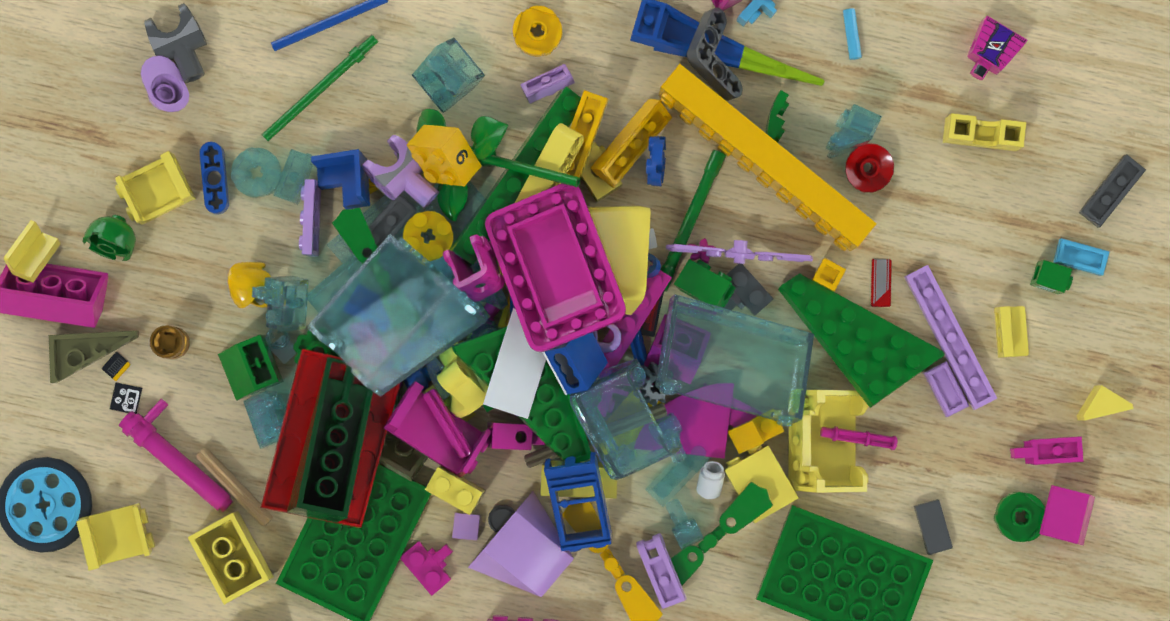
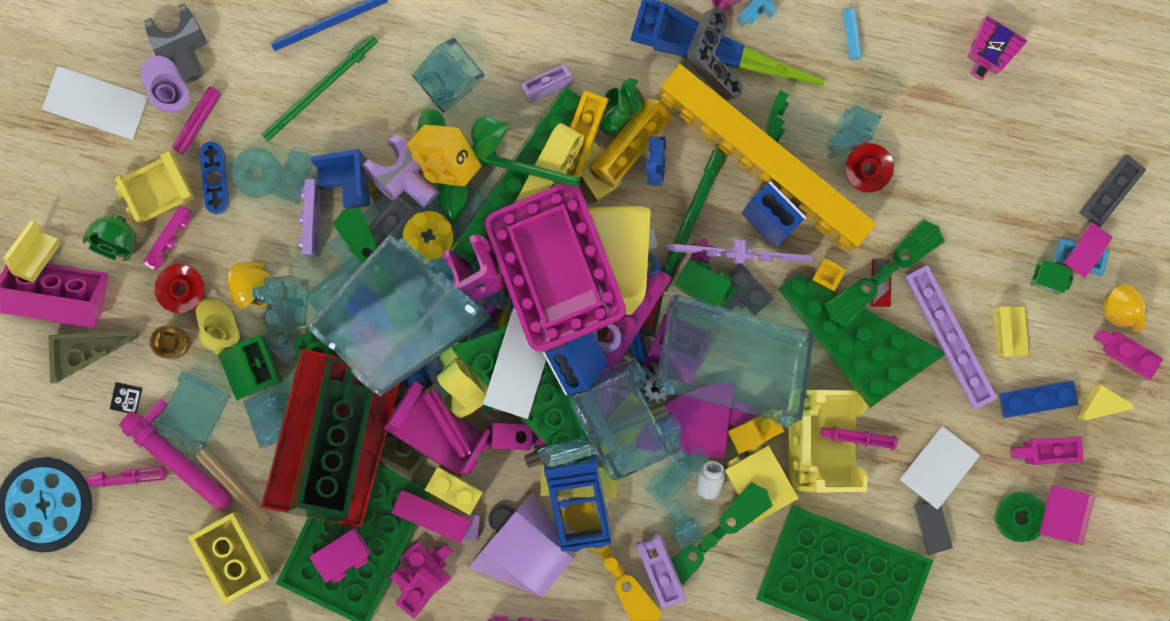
(95, 102): none -> white sticker
(115, 535): light yellow panel -> none
(116, 366): black sticker -> none
(127, 477): none -> dark pink piece
(167, 237): none -> dark pink hinge
(167, 288): none -> red dish
(192, 411): none -> clear light blue panel
(196, 120): none -> dark pink axle
(216, 325): none -> light yellow piece
(340, 555): none -> dark pink brick
(416, 589): none -> dark pink hinge
(431, 516): none -> dark pink tile
(530, 19): yellow plate -> none
(567, 452): none -> clear light blue plate
(620, 106): none -> green hair
(773, 214): none -> blue piece
(853, 300): none -> green piece
(939, 467): none -> white sticker
(946, 389): lavender tile -> none
(972, 132): light yellow arch -> none
(1038, 399): none -> blue plate
(1088, 250): none -> dark pink slope
(1125, 308): none -> yellow piece
(1129, 353): none -> dark pink hinge

